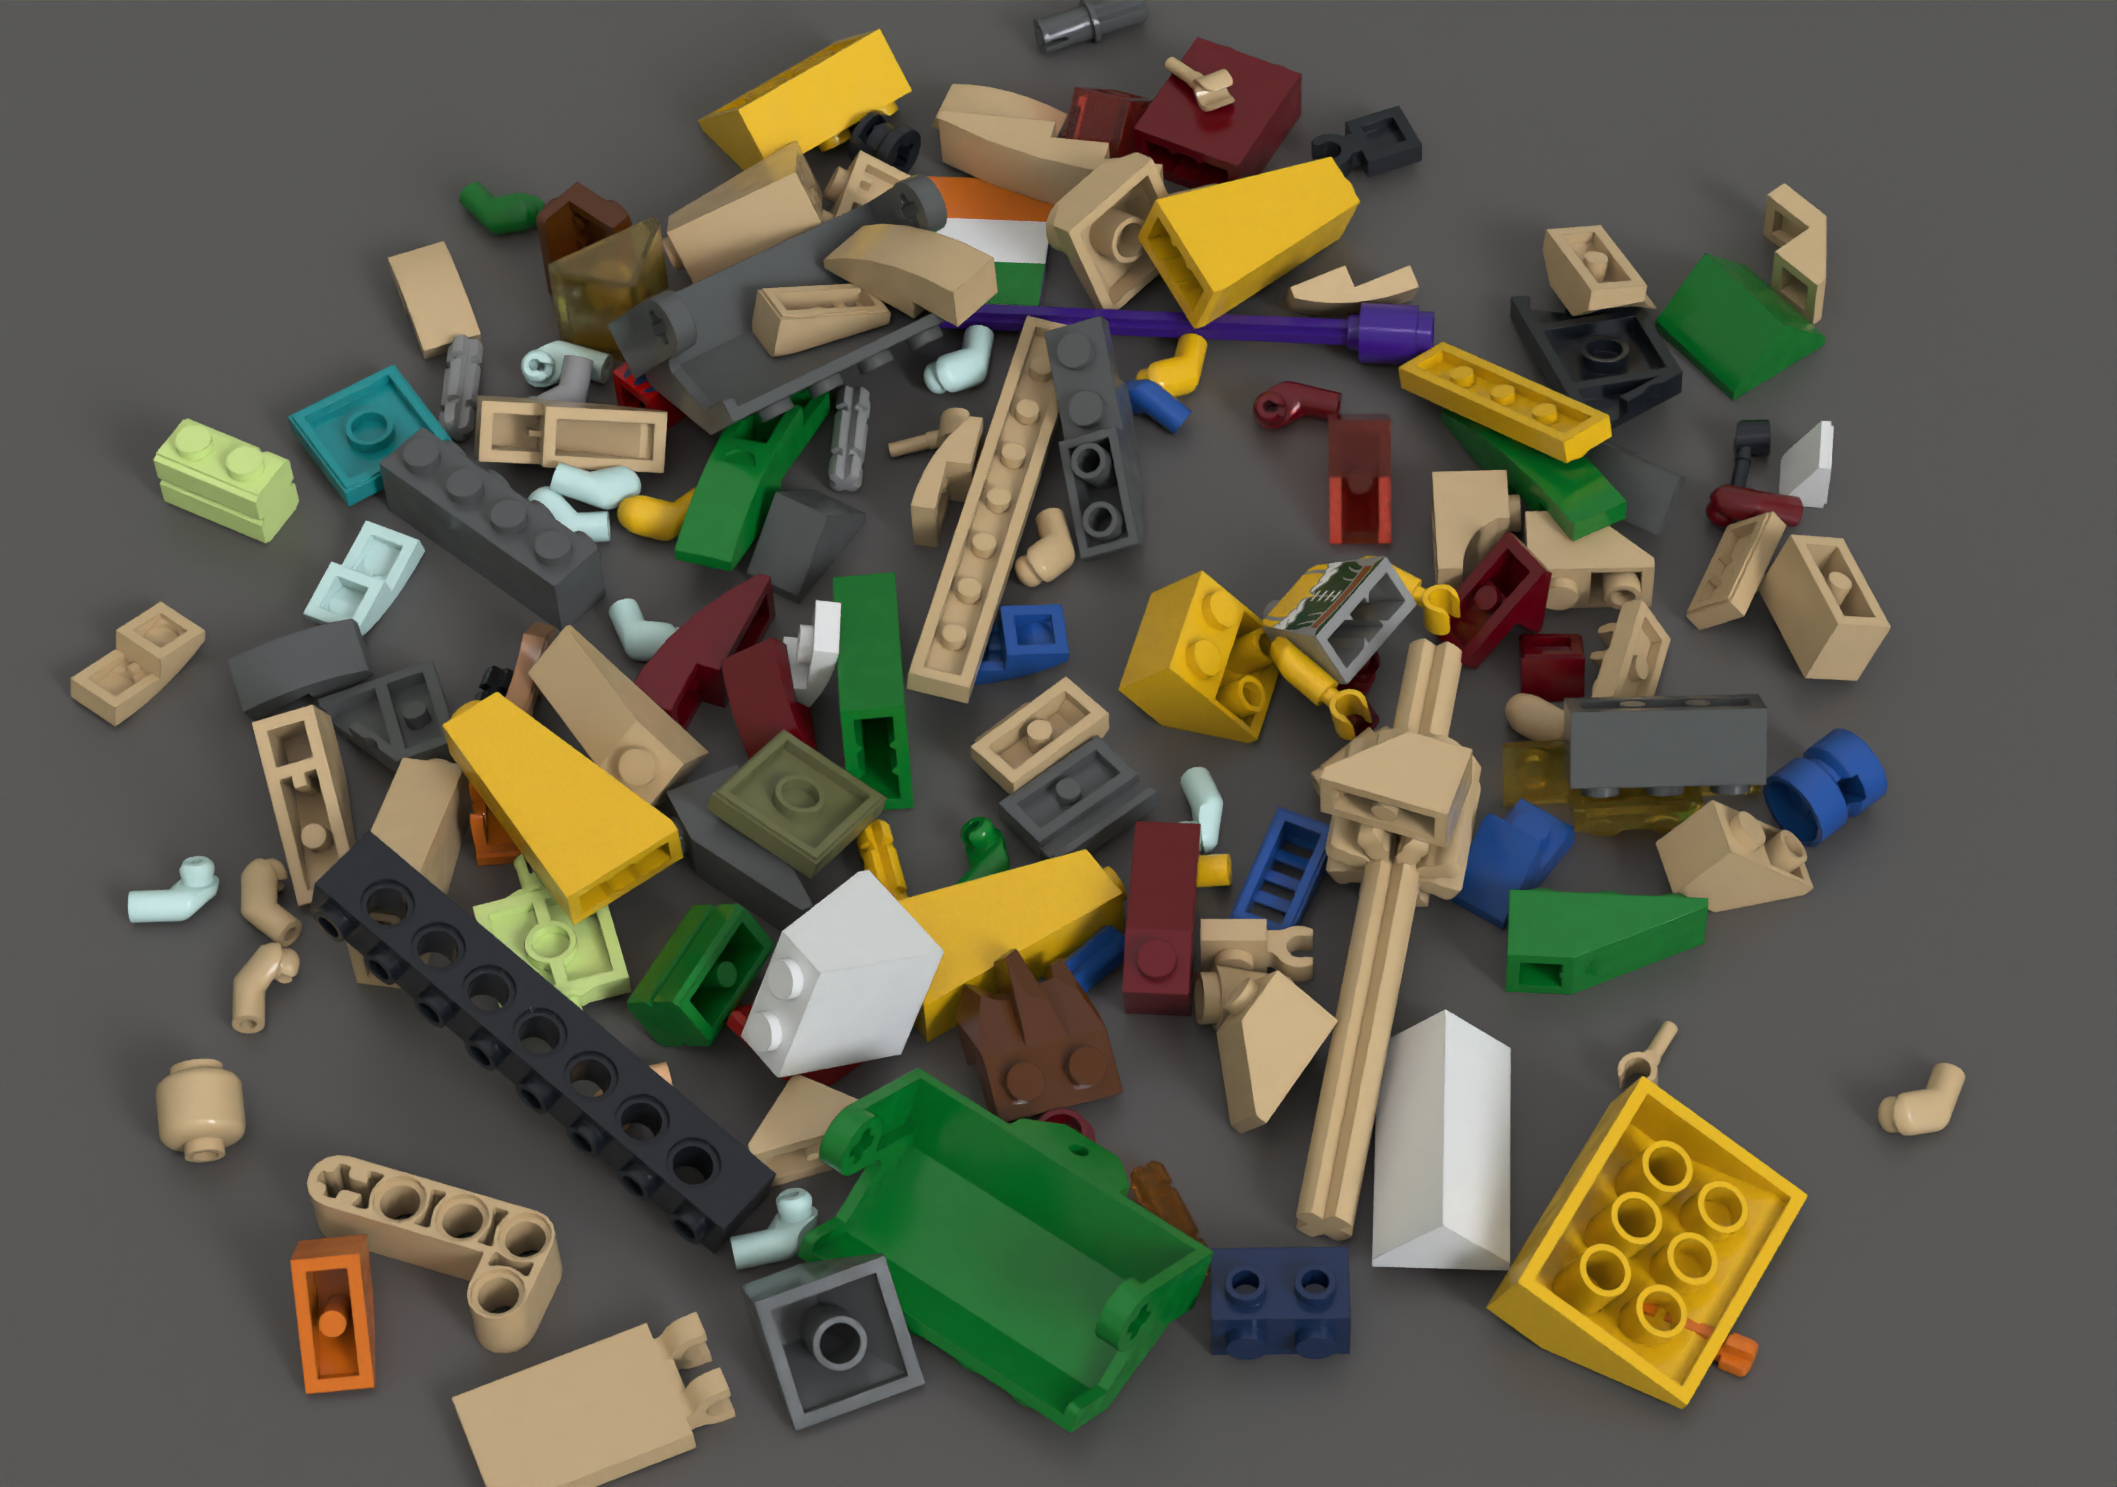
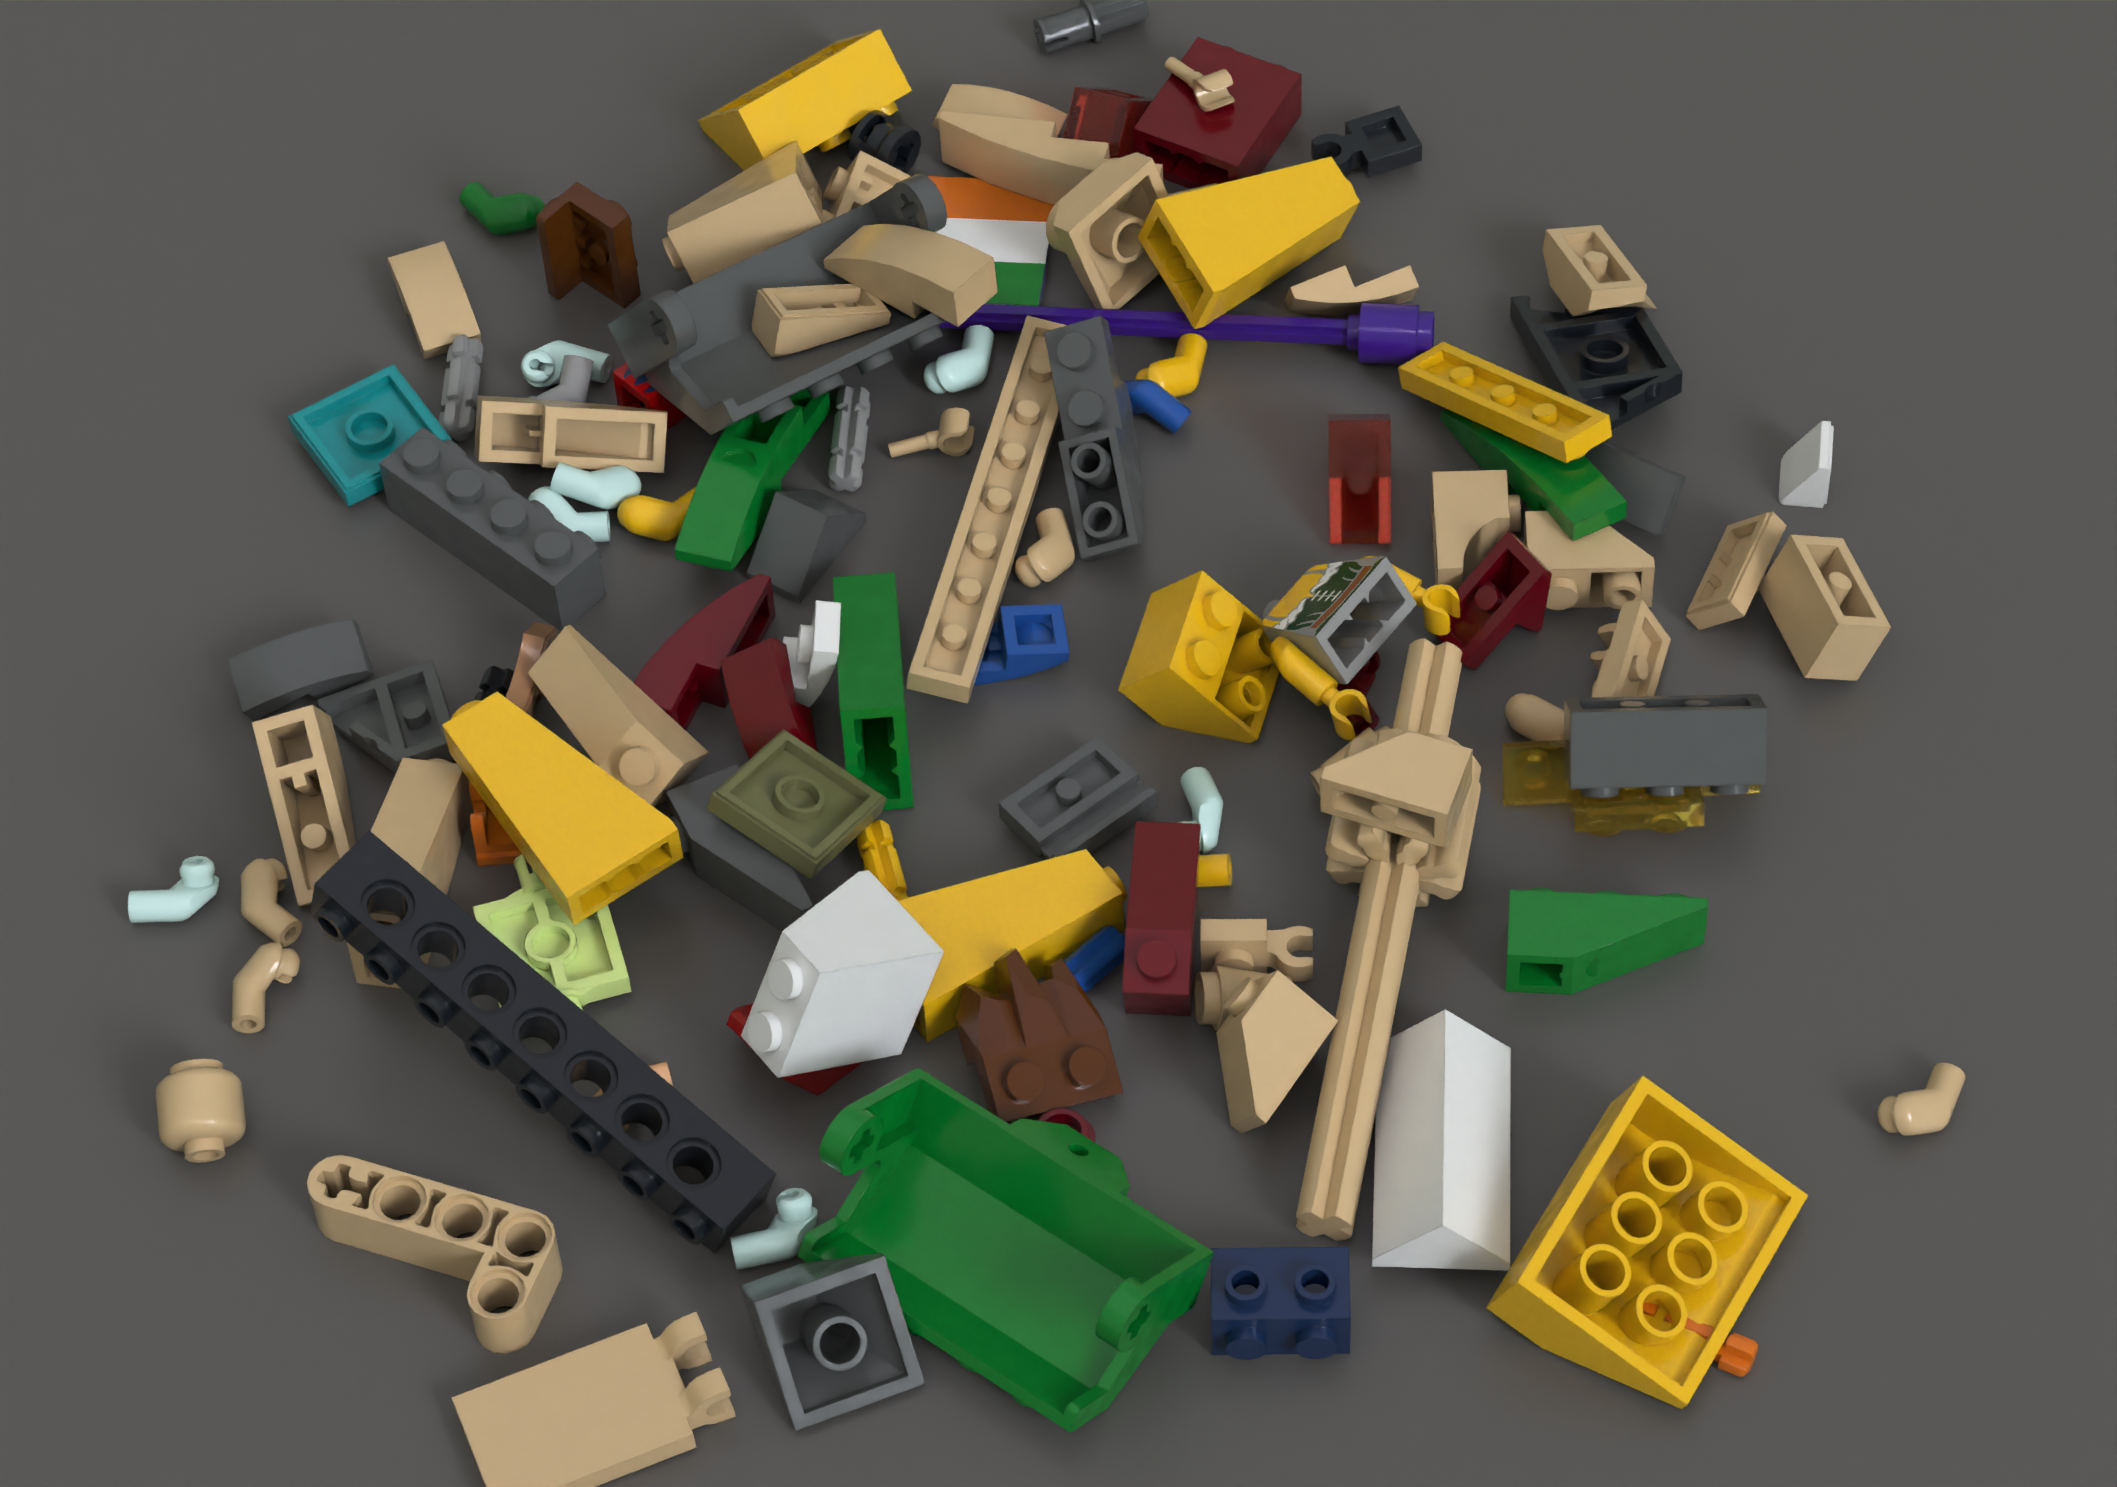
(145, 660): tan slope -> none
(226, 480): yellowish green brick -> none
(335, 1313): orange slope -> none
(367, 579): light aqua slope -> none
(606, 282): clear yellow slope -> none
(638, 637): light aqua arm -> none
(700, 975): green brick -> none
(795, 1127): tan slope -> none
(946, 480): tan slope -> none
(984, 849): green arm -> none
(1039, 735): tan slope -> none
(1154, 1191): clear orange axle -> none
(1292, 401): dark red arm -> none
(1298, 831): blue slope -> none
(1511, 855): blue slope -> none
(1552, 666): dark red slope -> none
(1648, 1060): tan hand -> none
(1733, 859): tan slope -> none
(1735, 326): green slope -> none
(1737, 503): dark red arm -> none
(1751, 439): black hand -> none
(1802, 252): tan slope -> none
(1826, 786): blue wheel -> none

